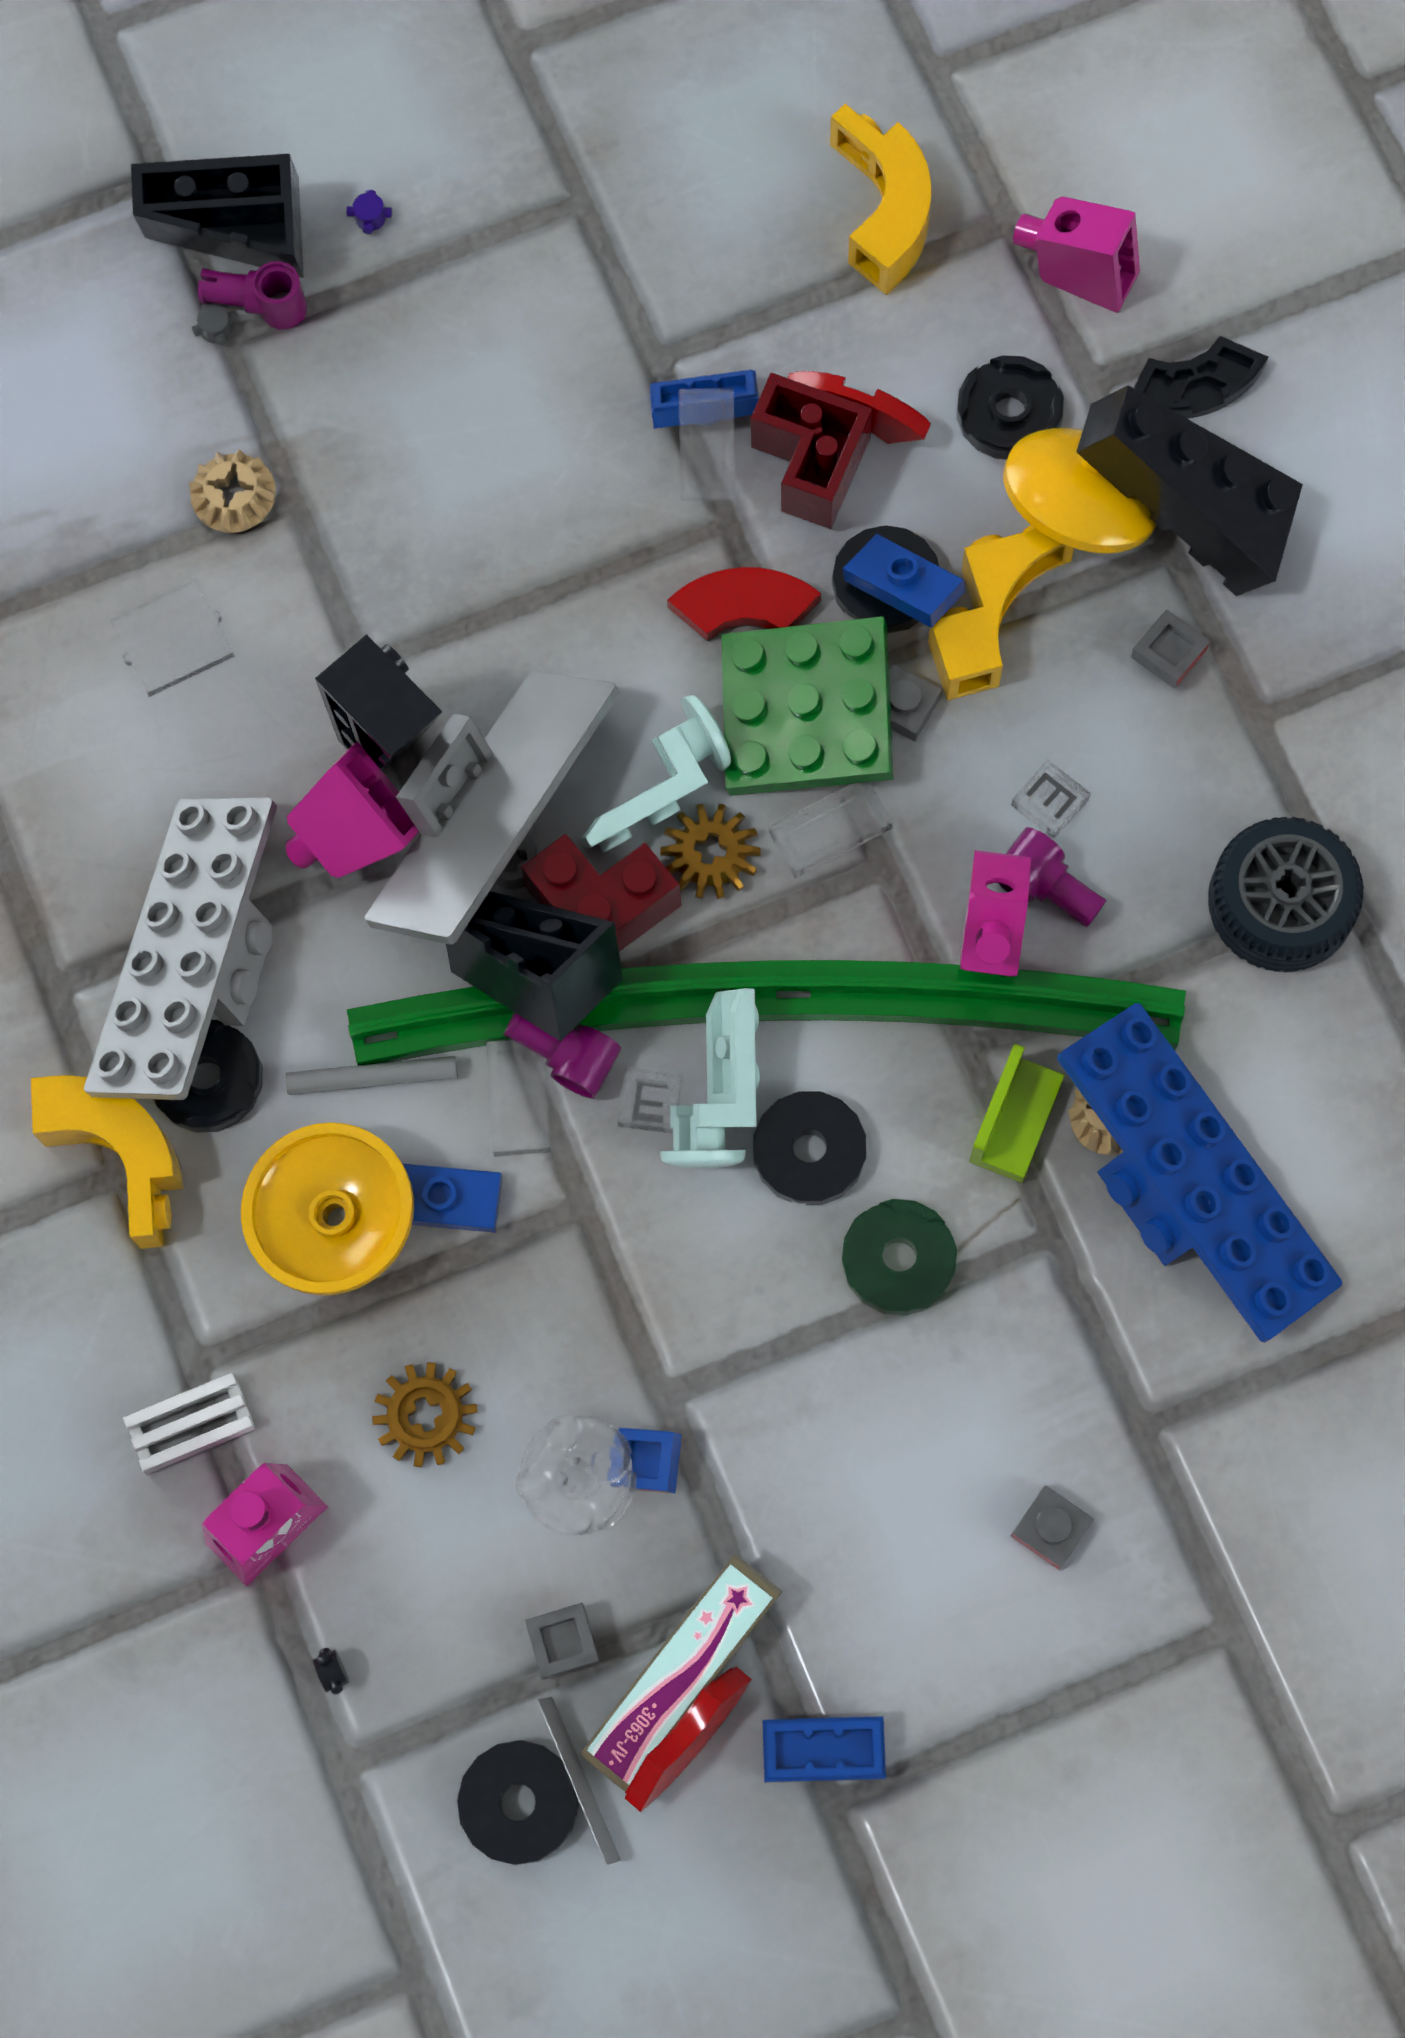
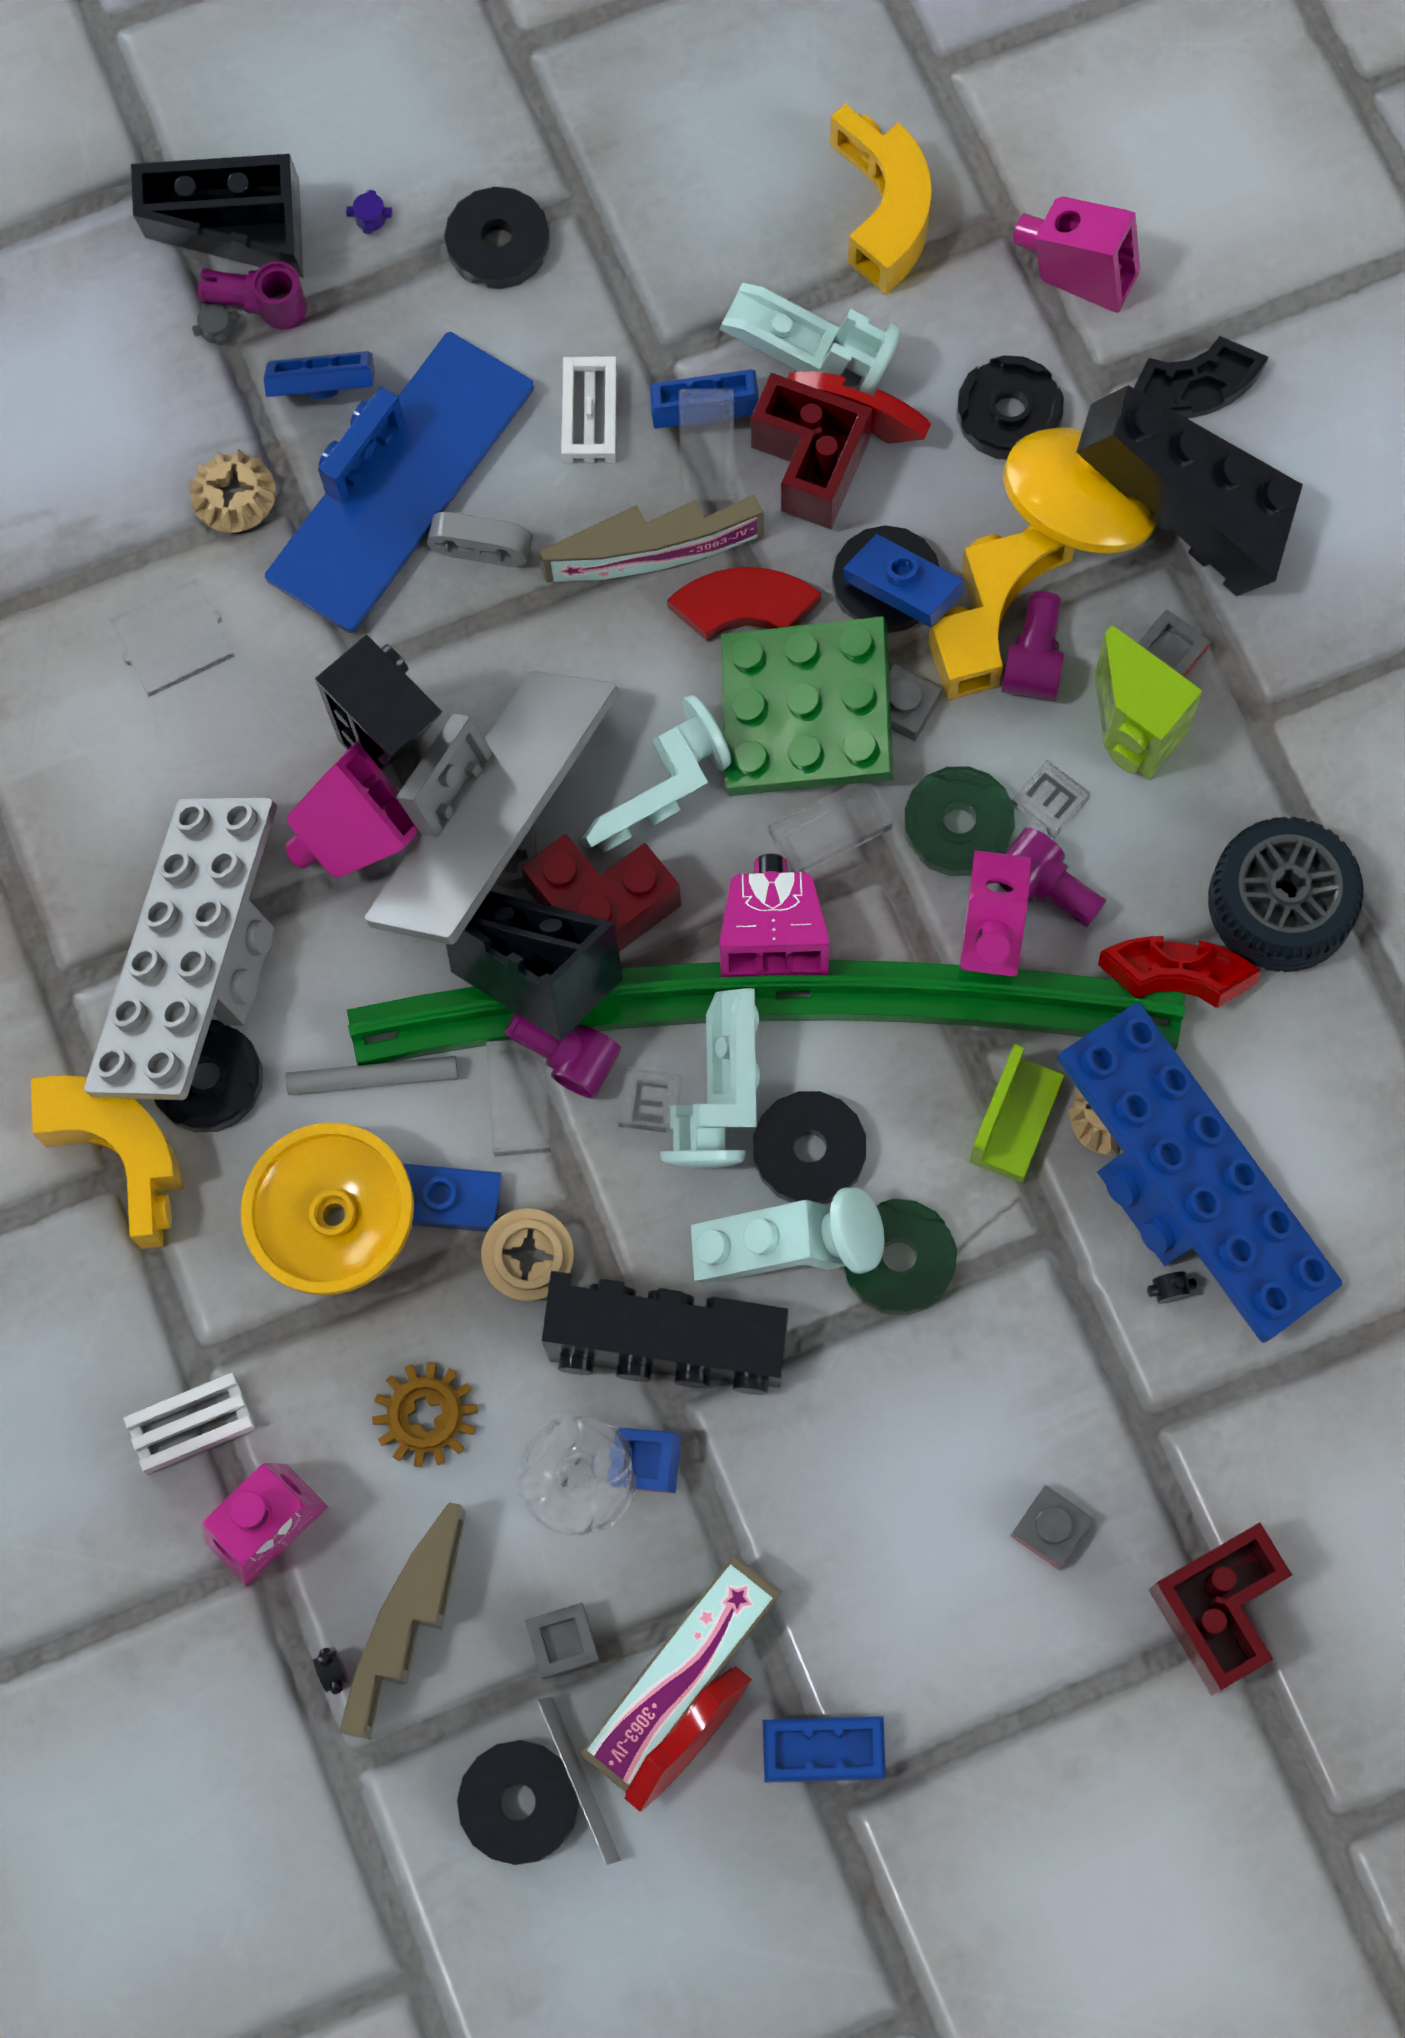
(319, 375): none -> blue plate
(391, 476): none -> blue bracket
(415, 1600): none -> dark tan slope
(479, 539): none -> light grey beam
(497, 210): none -> black tile
(509, 1233): none -> tan gear
(589, 450): none -> white tile
(631, 547): none -> dark tan slope
(663, 1335): none -> black wedge
(722, 868): pearl gold gear -> none
(773, 923): none -> dark pink torso
(790, 1236): none -> light aqua piece
(808, 340): none -> light aqua piece
(957, 790): none -> clear green tile
(1035, 658): none -> magenta pin
(1141, 704): none -> lime slope
(1161, 966): none -> red tile
(1171, 1287): none -> black piece
(1206, 1601): none -> dark red brick

